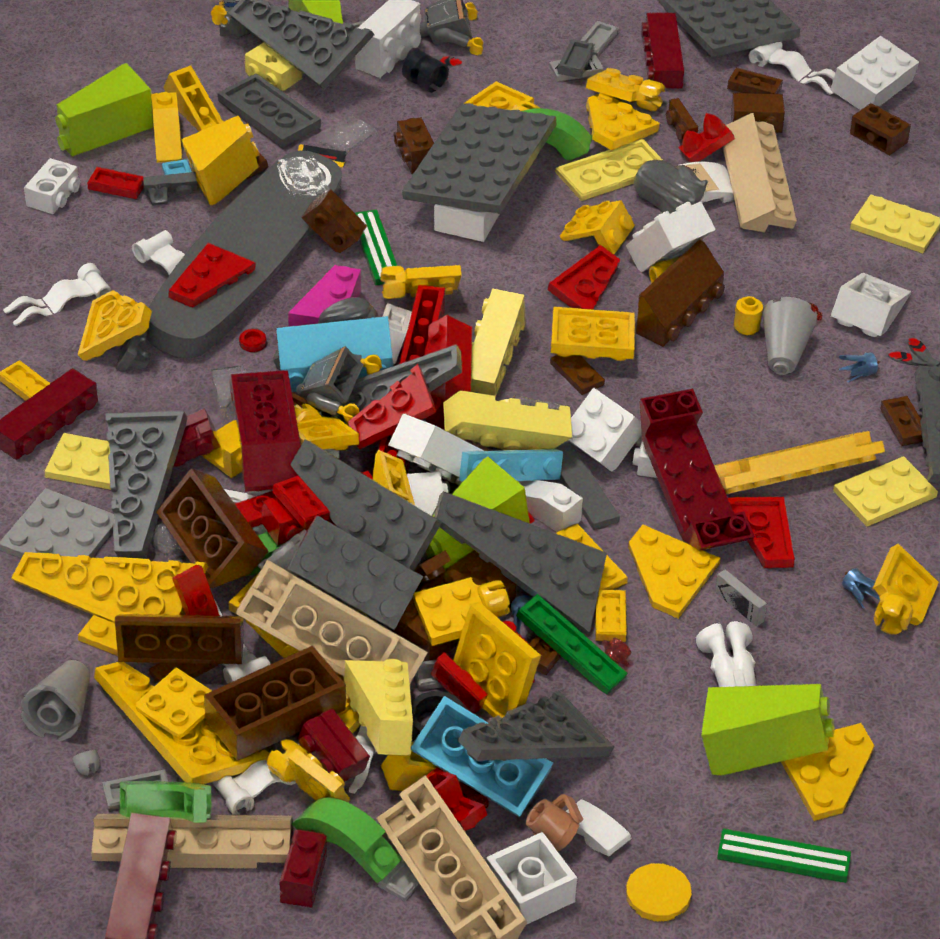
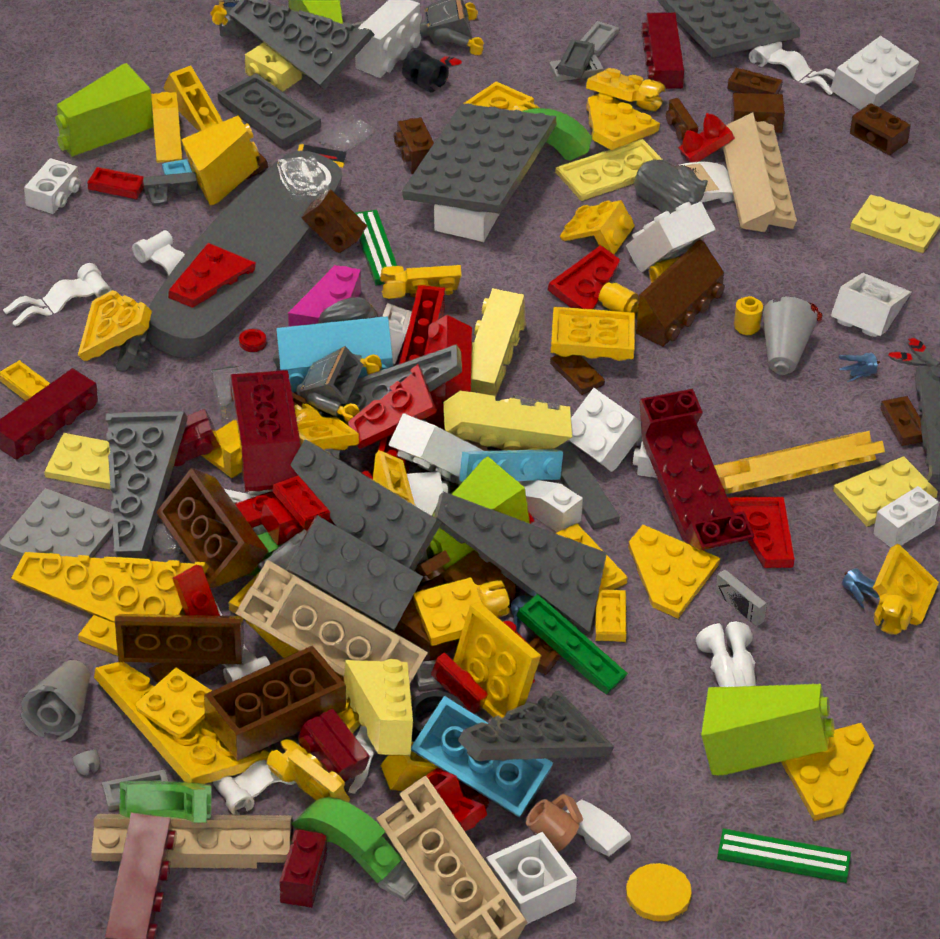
(617, 650): clear red plate -> none
(618, 298): none -> yellow brick
(906, 517): none -> white brick

